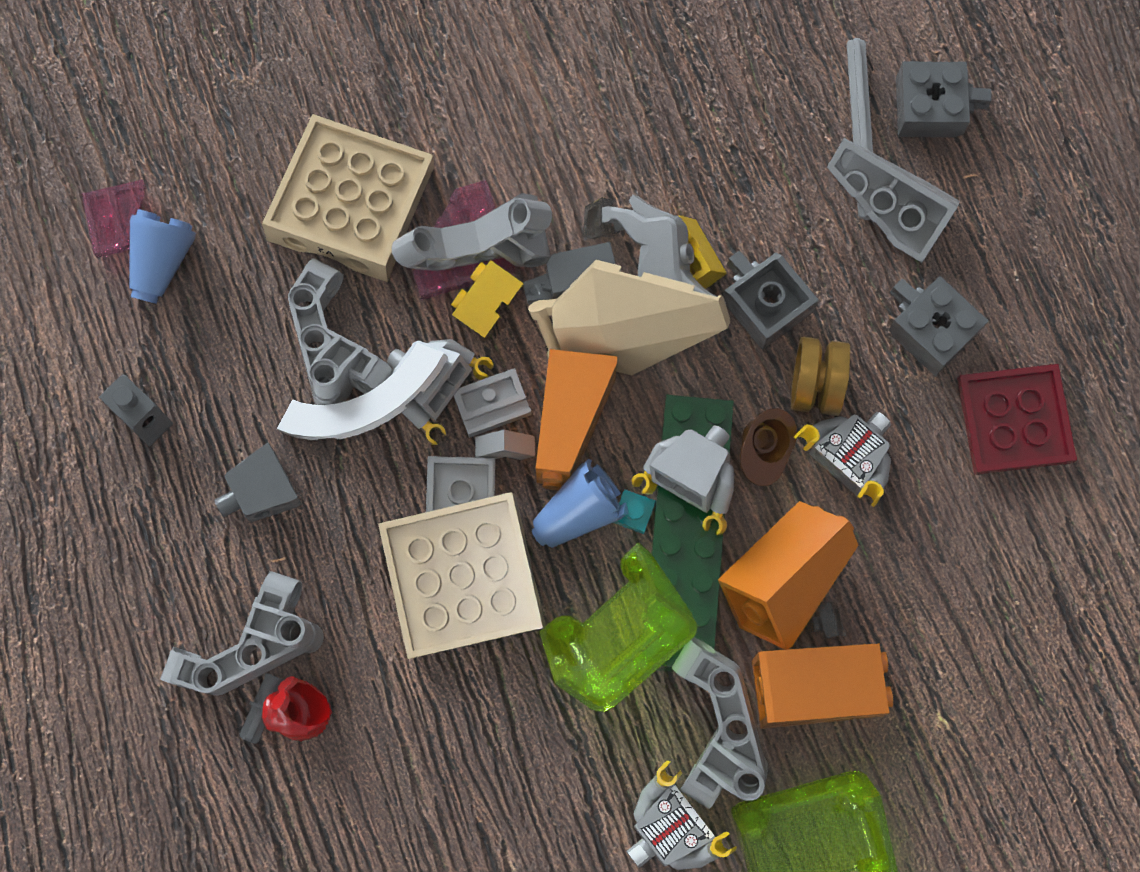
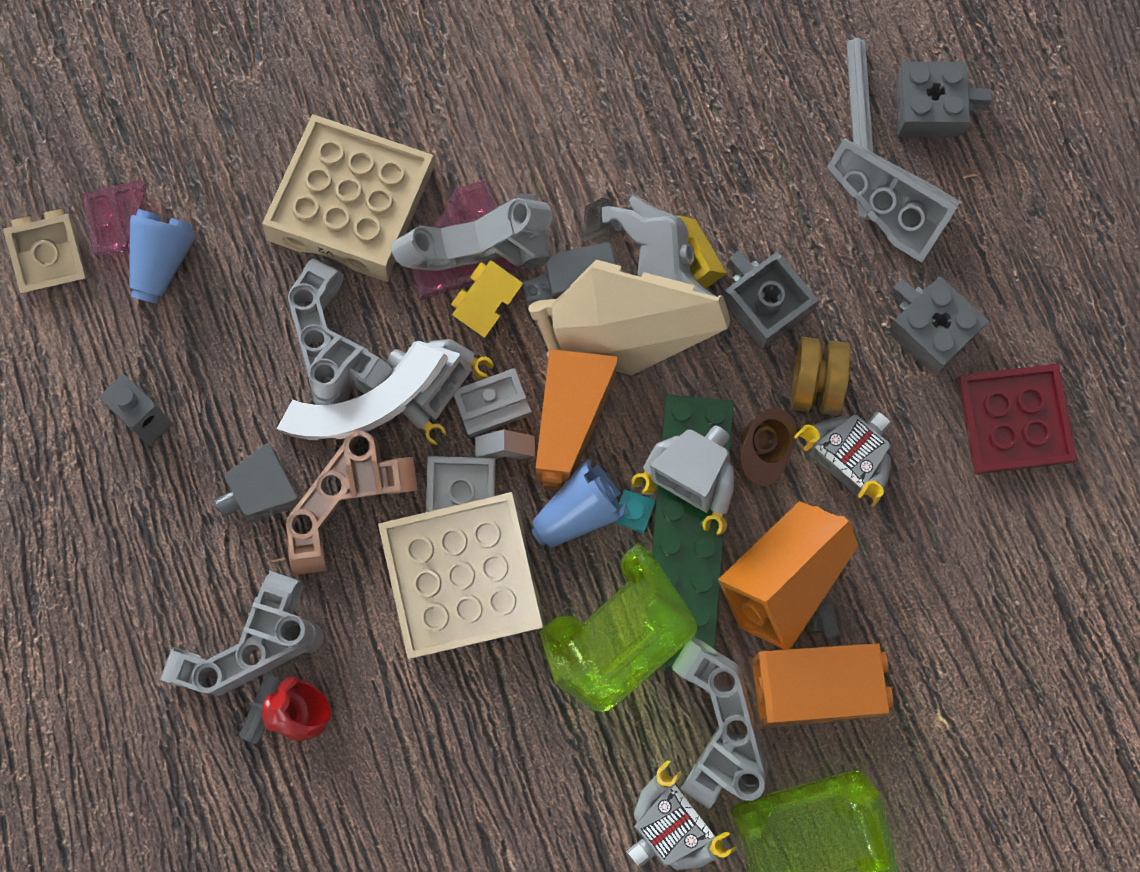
(45, 251): none -> tan plate
(359, 478): none -> nougat connector

